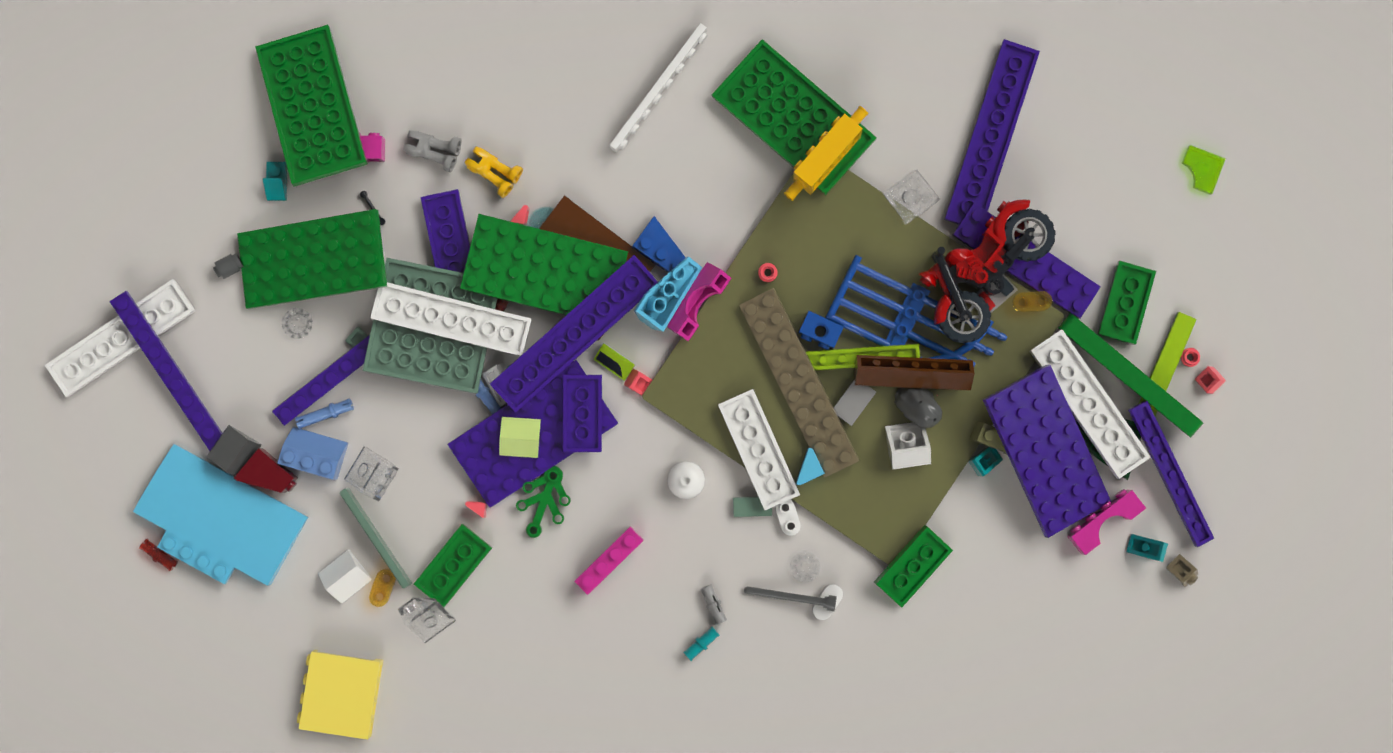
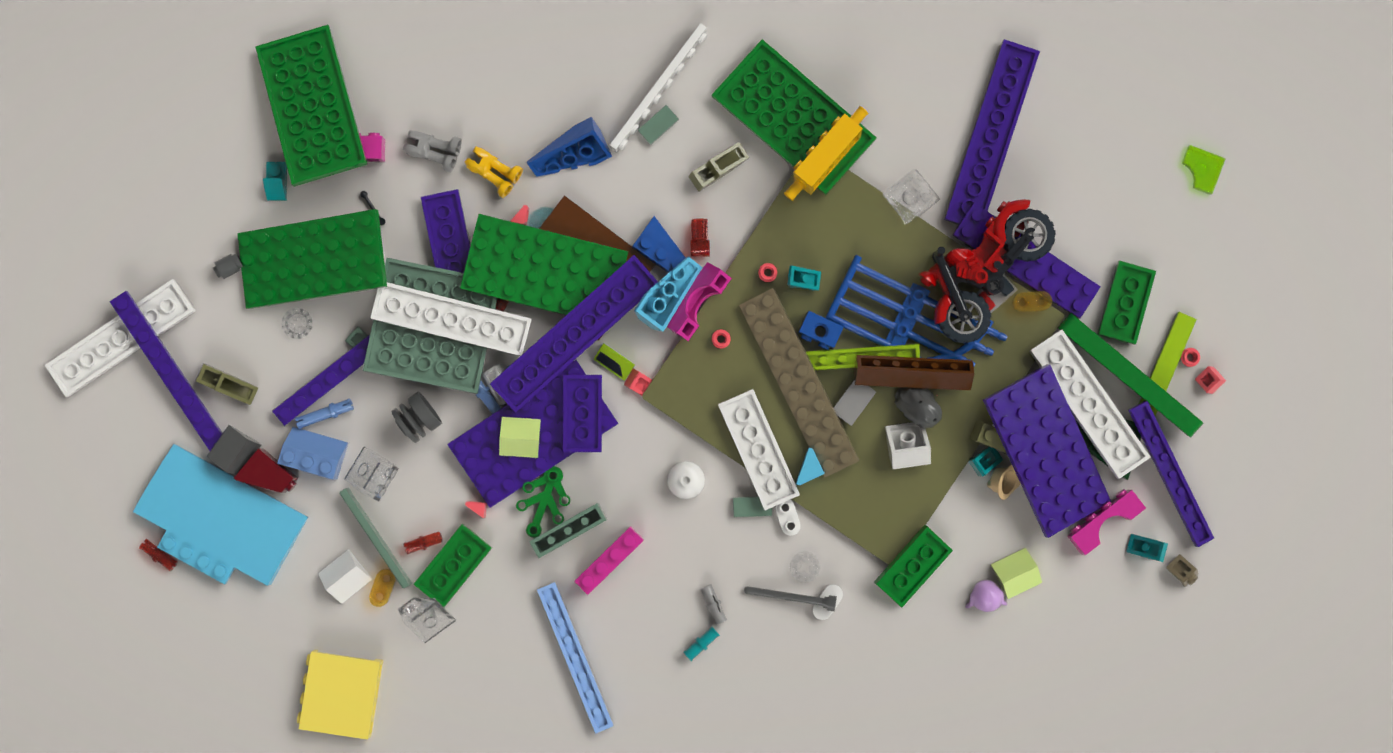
(226, 384): none -> olive slope
(416, 417): none -> dark grey wheel
(423, 542): none -> clear red axle
(568, 530): none -> sand green brick
(575, 657): none -> light blue plate
(576, 147): none -> blue wedge
(658, 125): none -> sand green tile
(700, 244): none -> clear red piece
(718, 166): none -> olive slope
(725, 334): none -> coral plate
(803, 278): none -> teal slope
(986, 596): none -> lavender hair
(1004, 481): none -> tan piece
(1017, 573): none -> yellowish green slope

